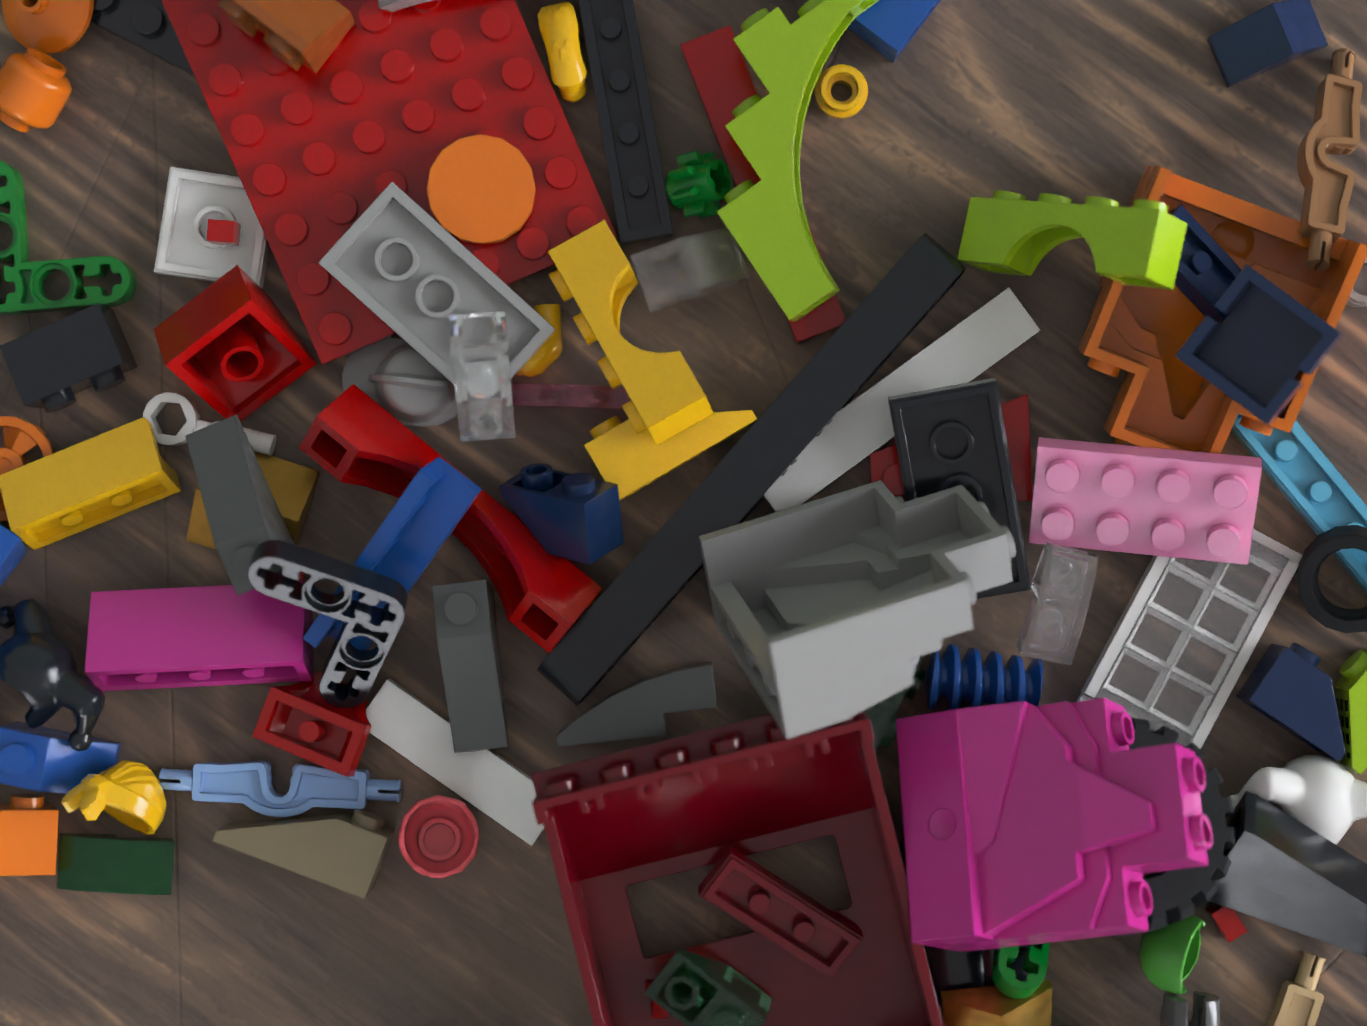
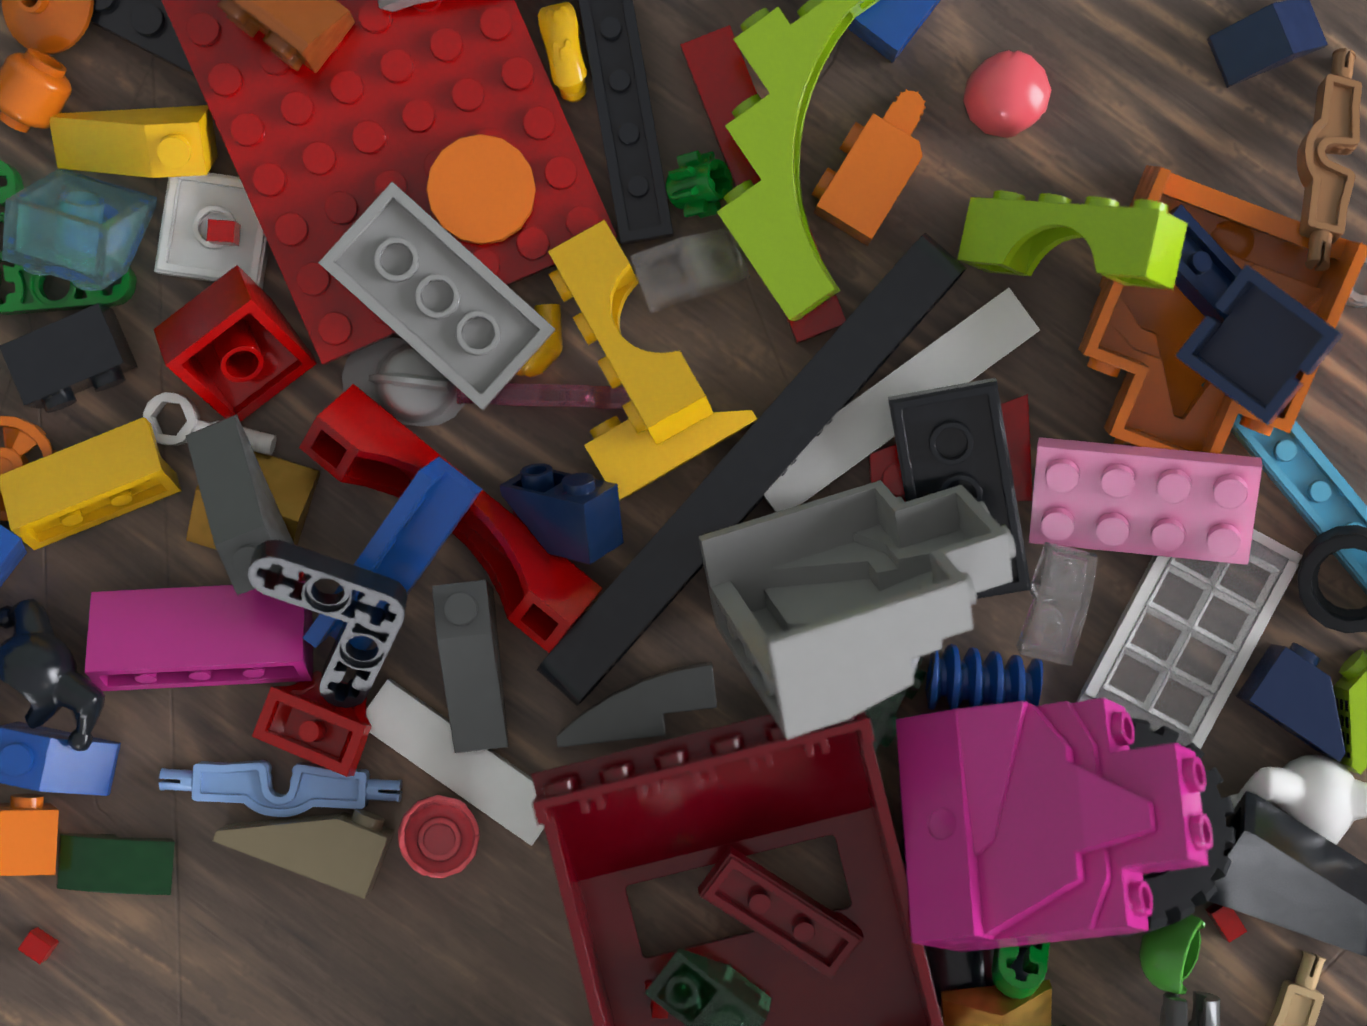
(38, 945): none -> red piece
(76, 228): none -> clear light blue slope
(125, 792): yellow piece -> none
(136, 141): none -> yellow slope
(482, 376): clear slope -> none
(843, 75): yellow plate -> none
(874, 171): none -> orange hinge
(1007, 93): none -> coral hair

